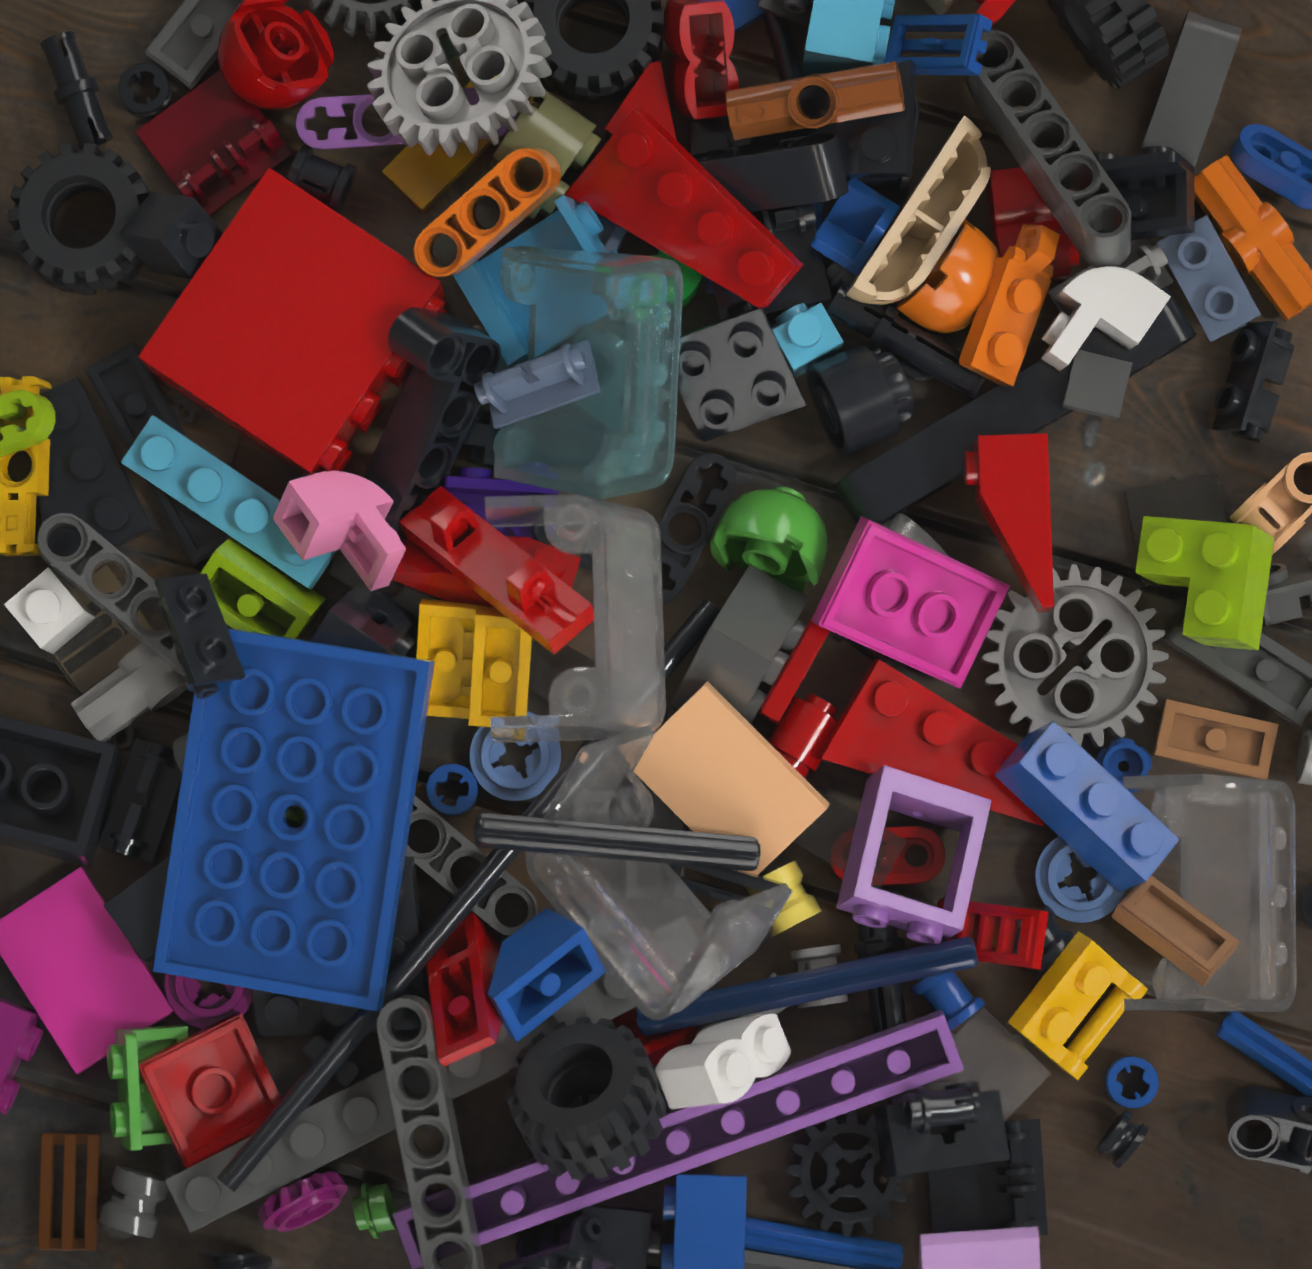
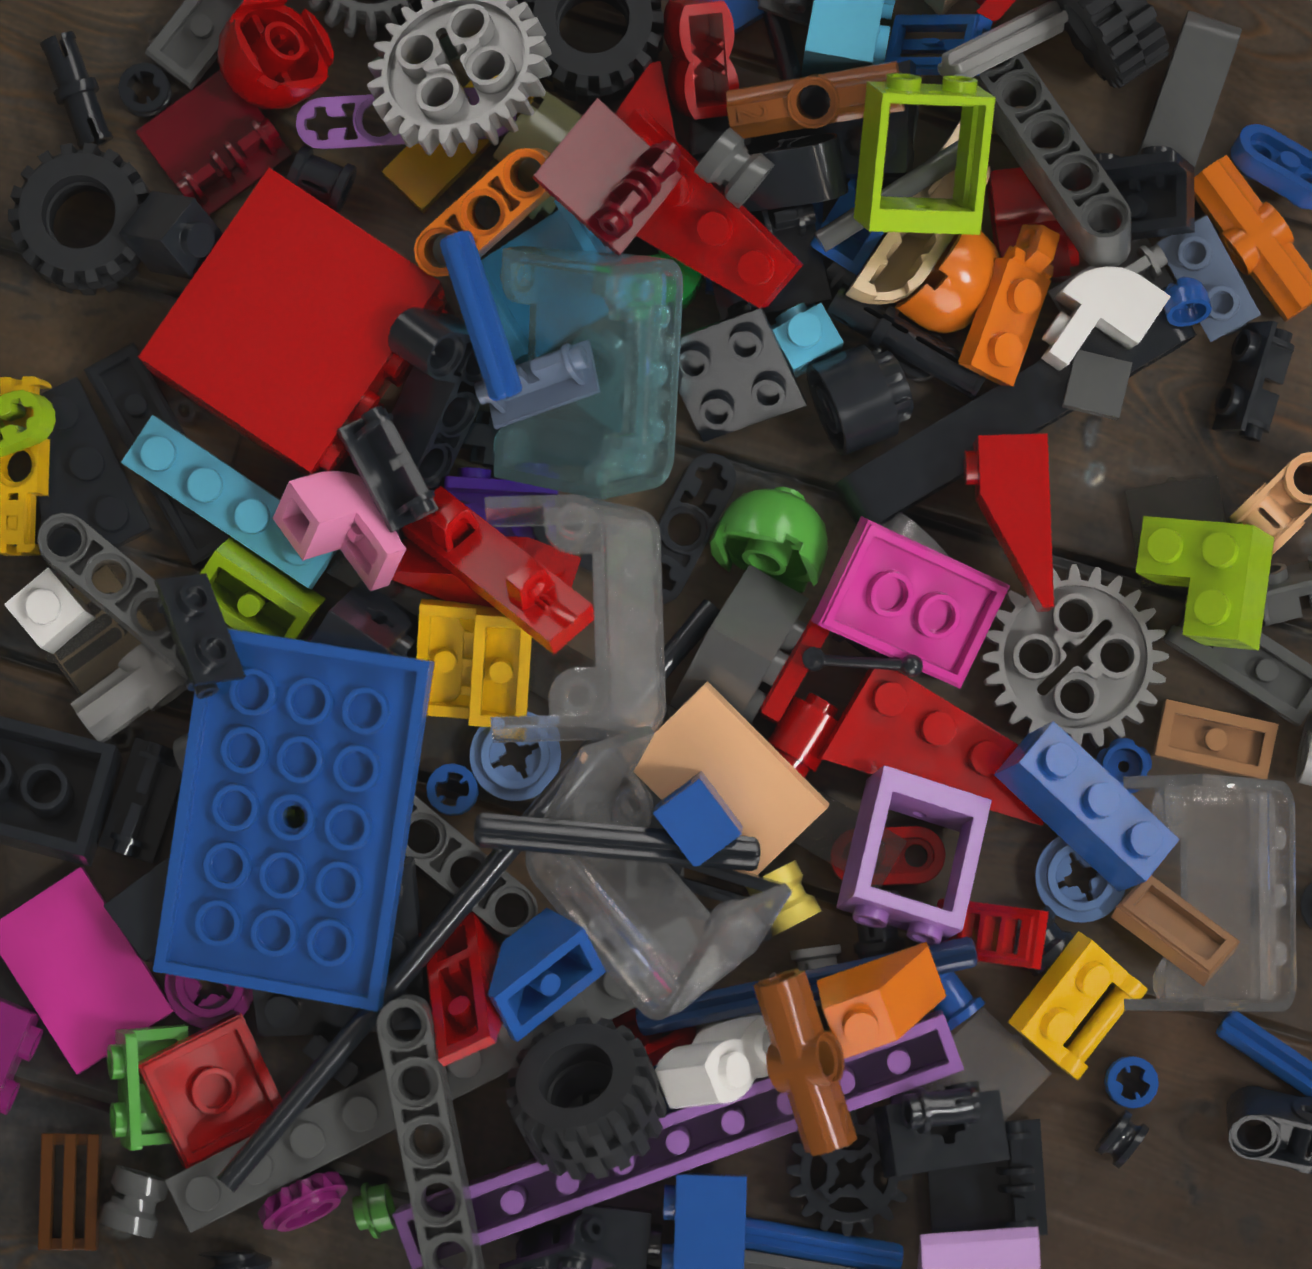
(387, 469): none -> black hinge
(480, 315): none -> blue axle
(609, 176): none -> hinge
(698, 819): none -> blue panel
(734, 168): none -> dark grey wheel
(805, 1062): none -> dark orange piece
(815, 659): none -> black hinge
(880, 998): none -> orange slope
(905, 186): none -> dark grey bar
(925, 215): none -> lime window
(1004, 41): none -> light grey axle
(1187, 303): none -> blue hinge

